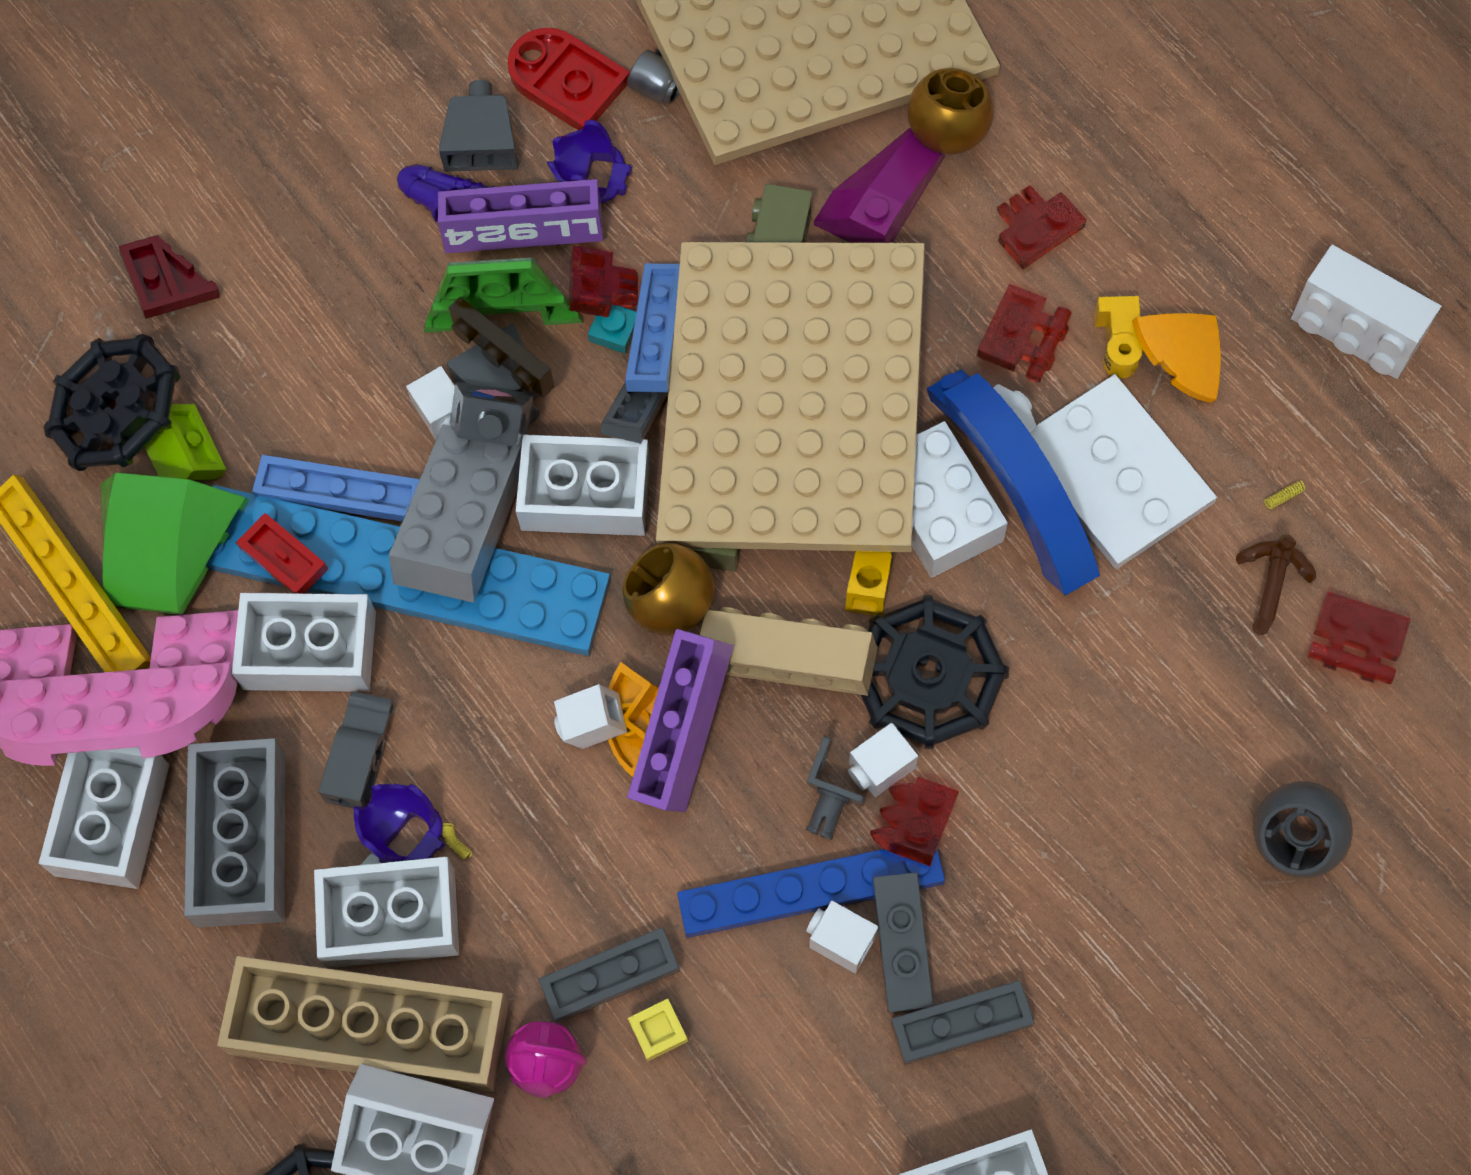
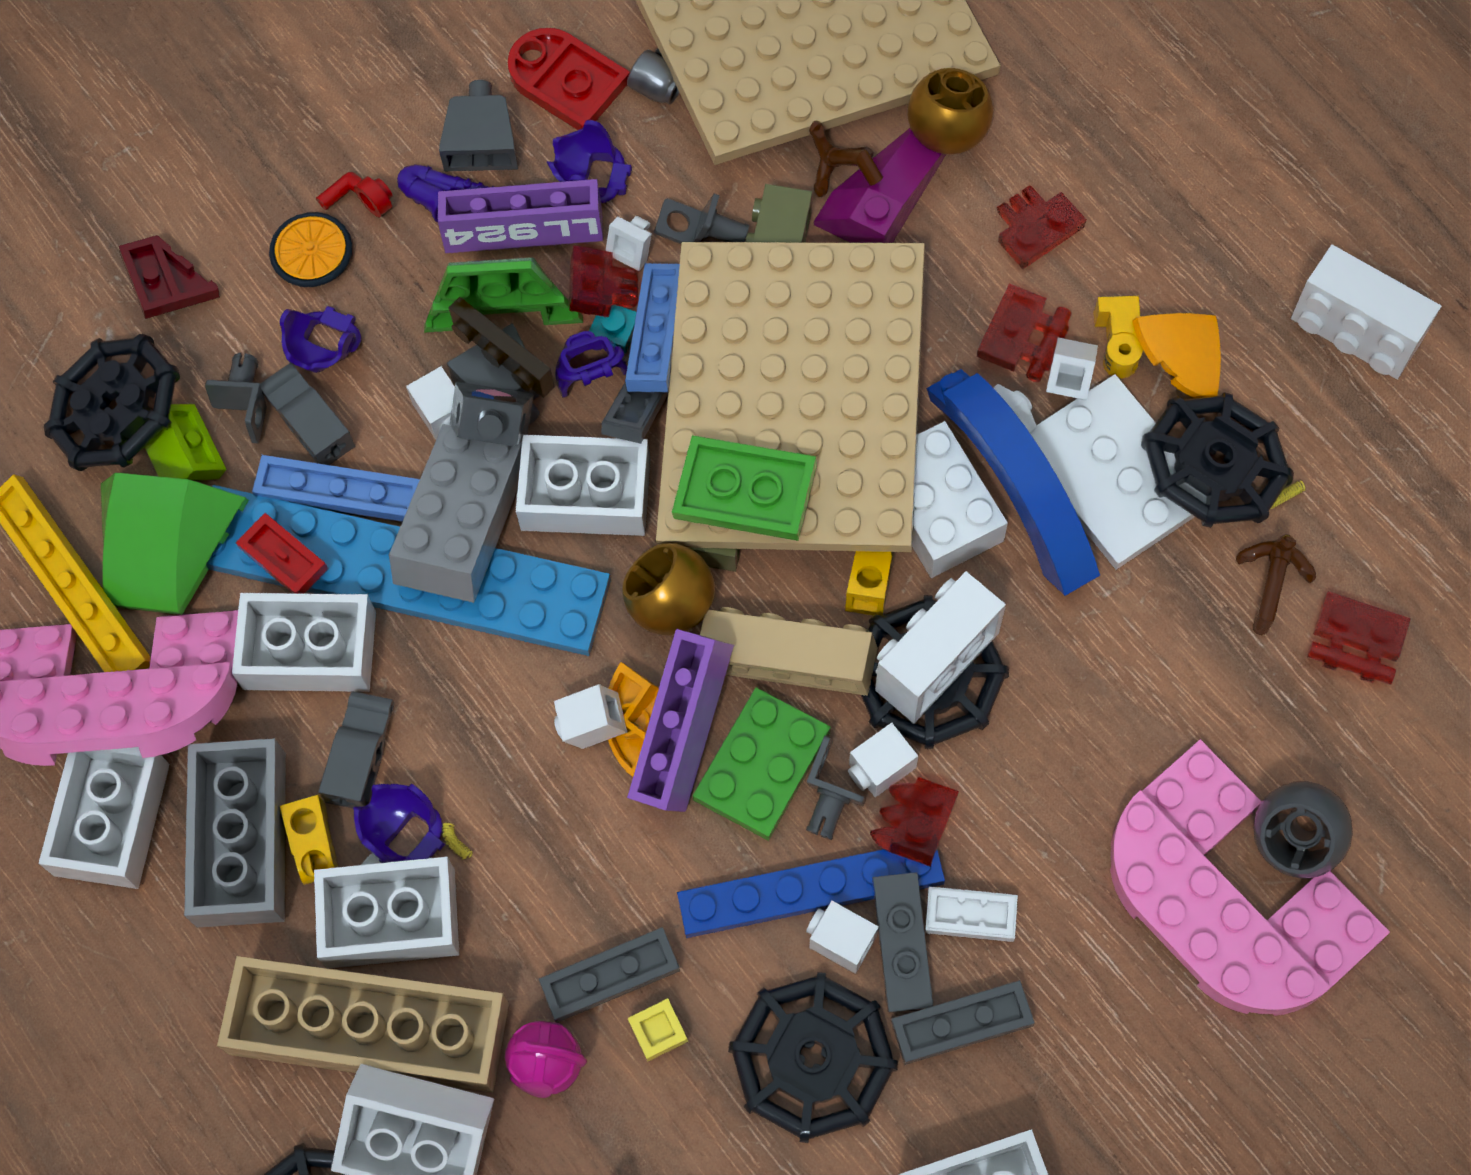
(241, 394): none -> dark grey bracket
(297, 328): none -> dark purple helmet
(307, 415): none -> dark grey piece
(309, 836): none -> yellow leg
(310, 249): none -> light orange wheel
(371, 192): none -> red plate
(582, 342): none -> dark purple helmet
(629, 241): none -> white tile
(700, 223): none -> dark grey bracket
(744, 487): none -> bright green plate
(761, 764): none -> bright green plate
(821, 1081): none -> black plate
(833, 157): none -> reddish brown piece
(938, 645): none -> white brick
(971, 914): none -> white plate
(1072, 368): none -> white brick
(1205, 920): none -> bright pink plate
(1207, 476): none -> black plate

